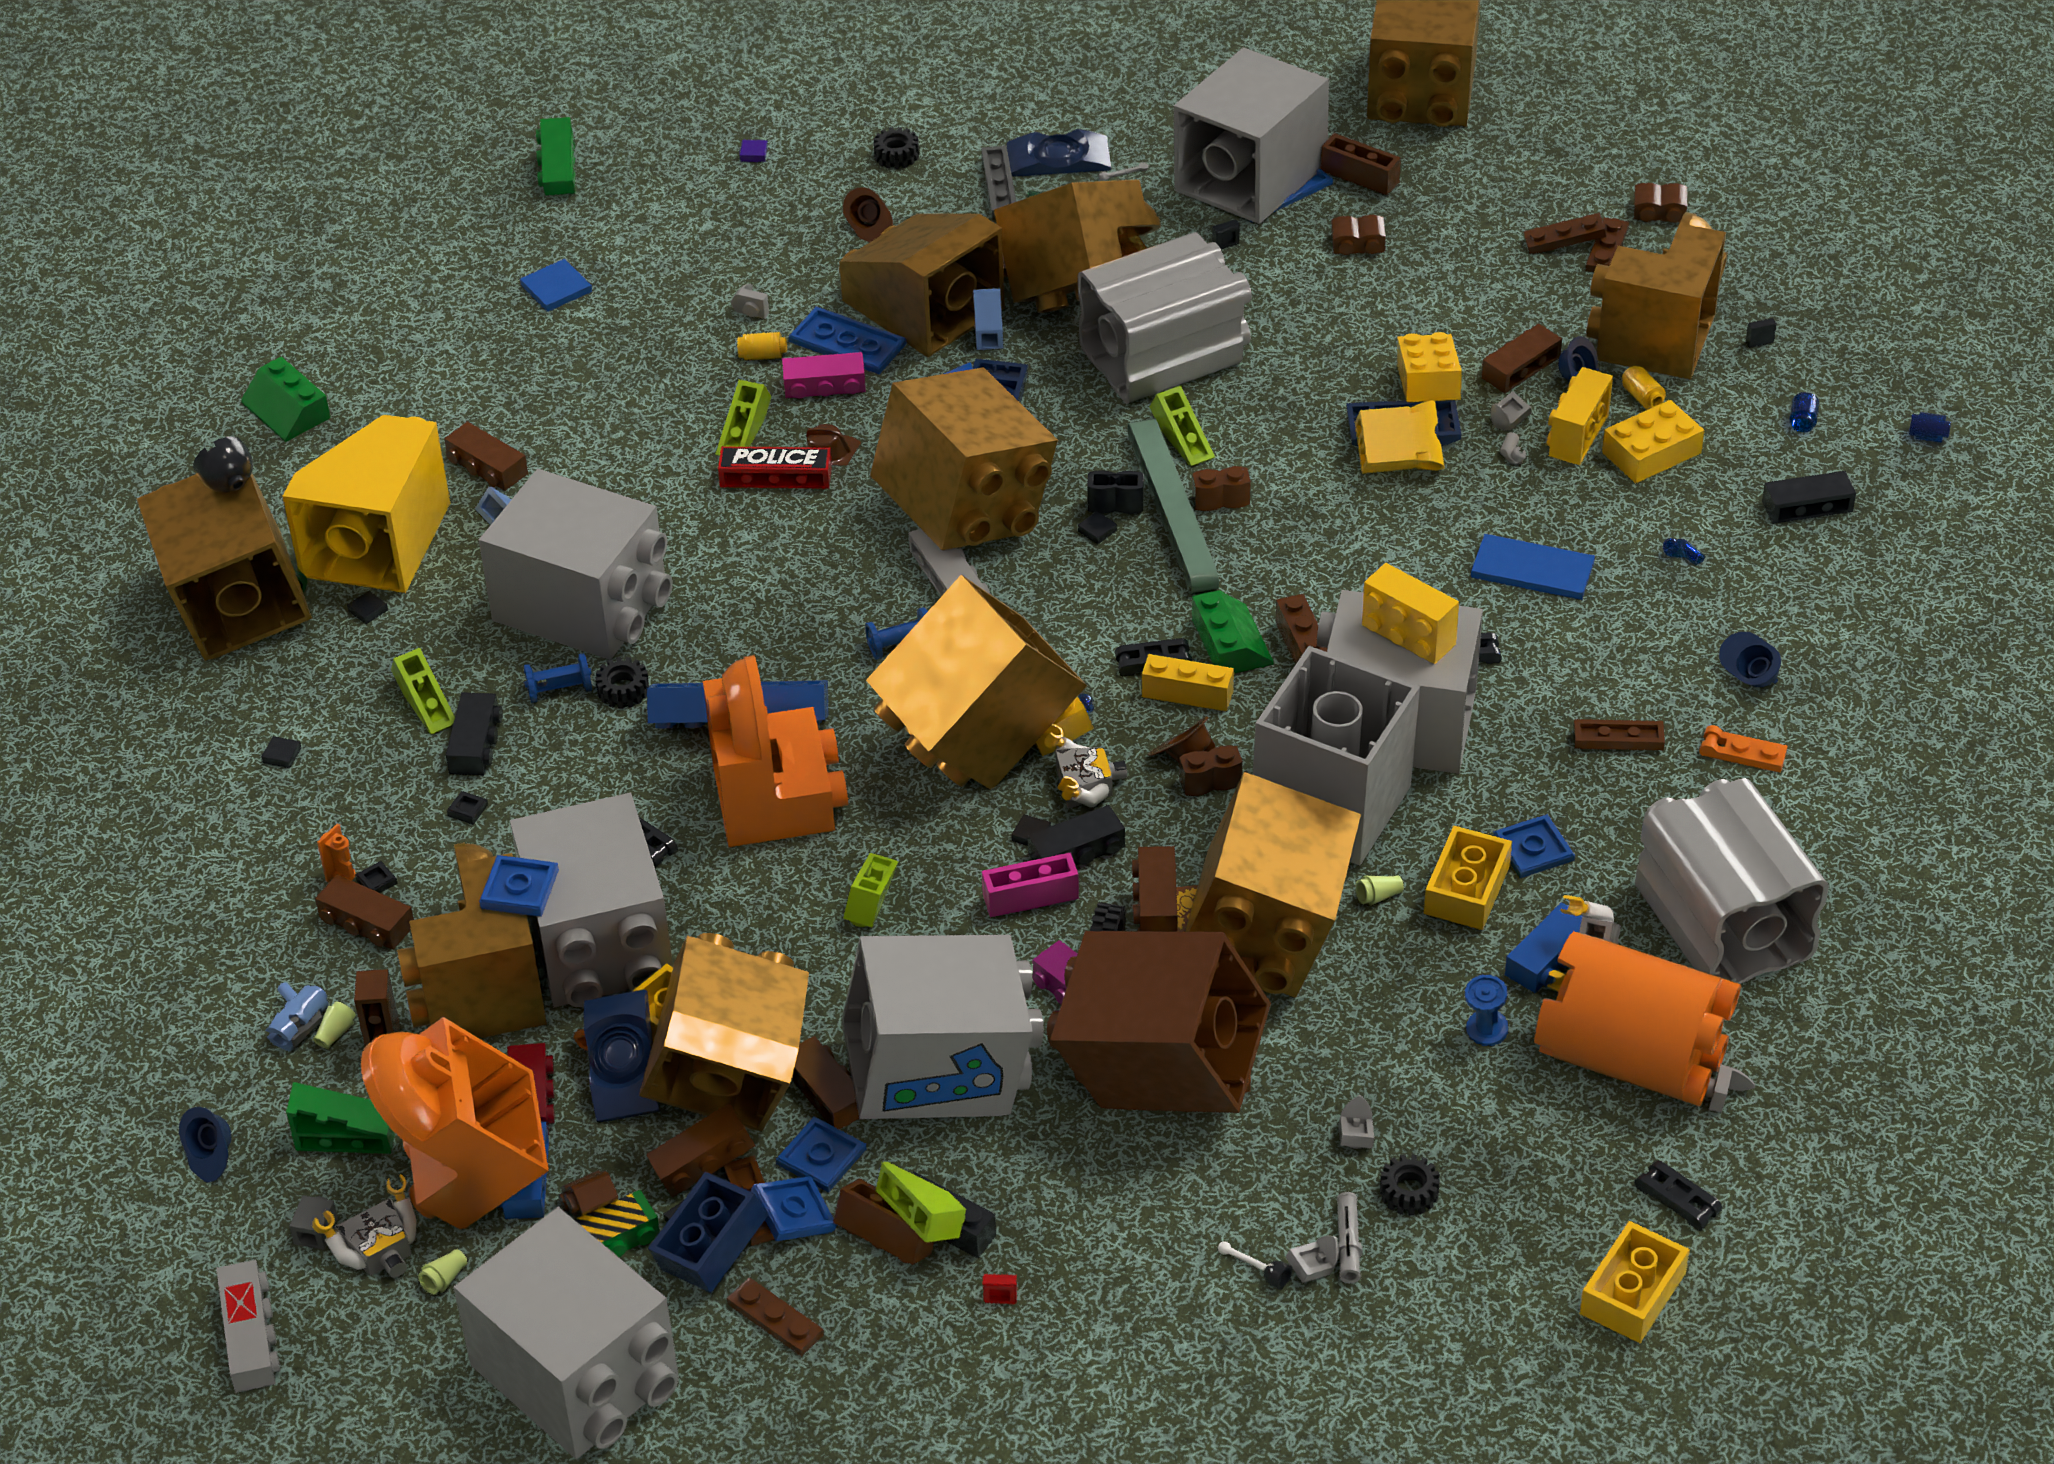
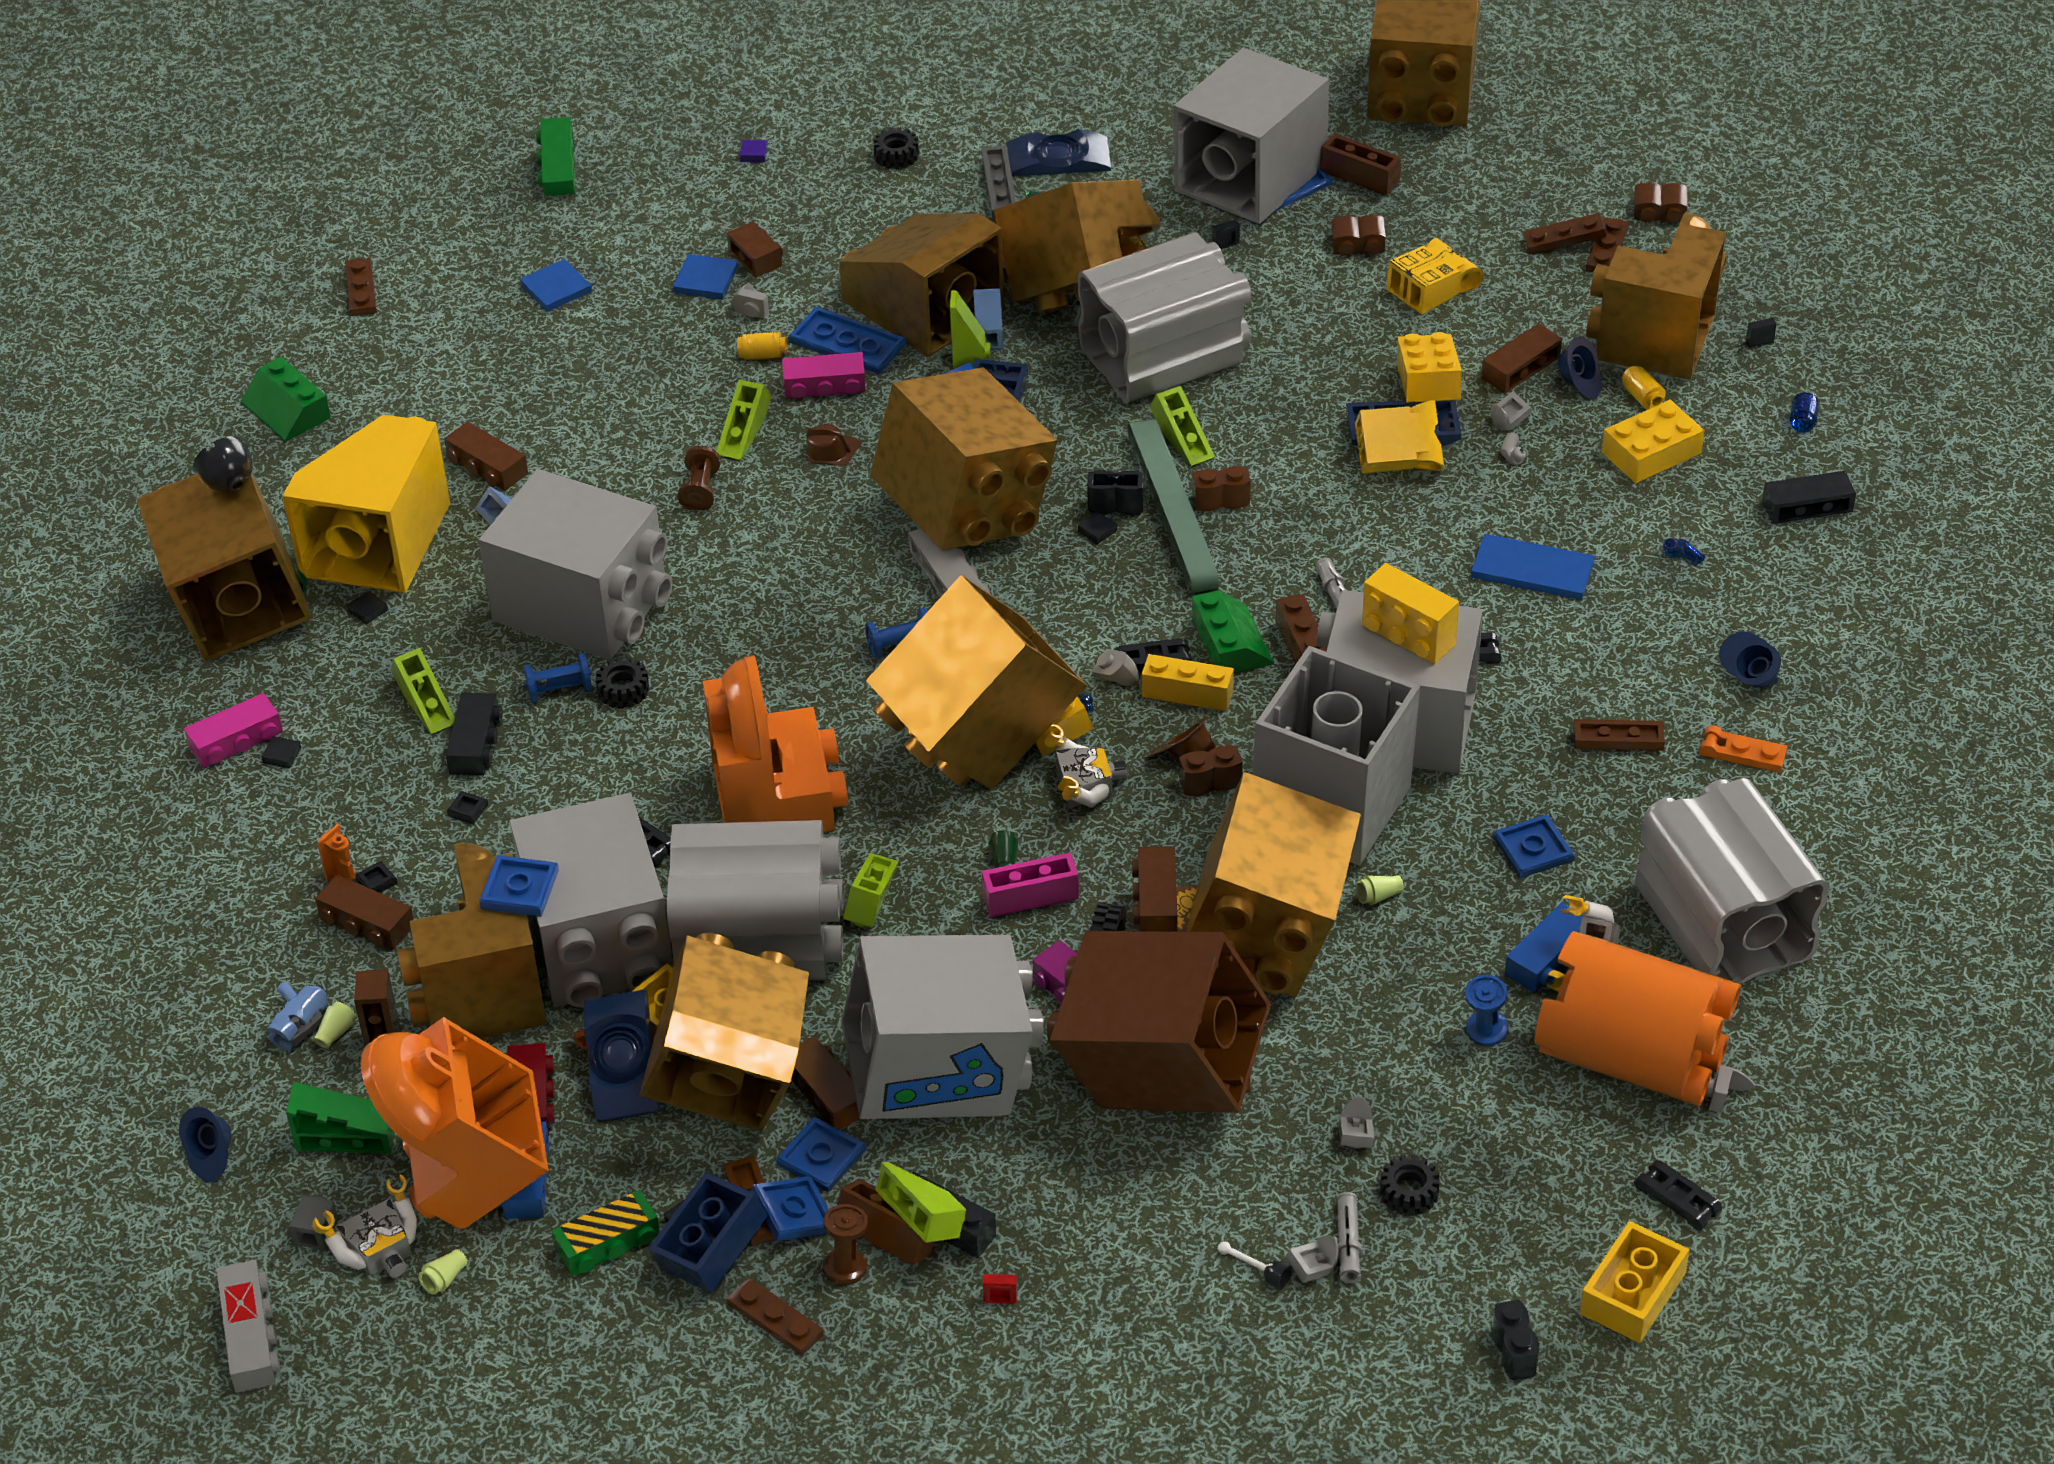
(233, 730): none -> dark pink brick
(360, 287): none -> reddish brown plate
(568, 1333): light grey brick -> none
(588, 1193): reddish brown brick -> none
(686, 701): blue brick -> none
(700, 1150): reddish brown brick -> none
(701, 463): none -> reddish brown hose
(705, 276): none -> blue tile
(755, 249): none -> reddish brown brick
(759, 889): none -> light grey brick
(775, 467): brick -> none
(845, 1225): none -> reddish brown hose
(866, 206): reddish brown piece -> none
(966, 334): none -> lime slope
(1003, 848): none -> dark green cone
(1026, 826): black tile -> none
(1084, 836): black brick -> none
(1103, 176): light grey hinge -> none
(1116, 667): none -> light grey plate
(1331, 581): none -> light grey pin
(1431, 276): none -> yellow piece
(1467, 877): yellow brick -> none
(1515, 1339): none -> black brick
(1579, 415): yellow brick -> none
(1929, 427): clear blue brick -> none

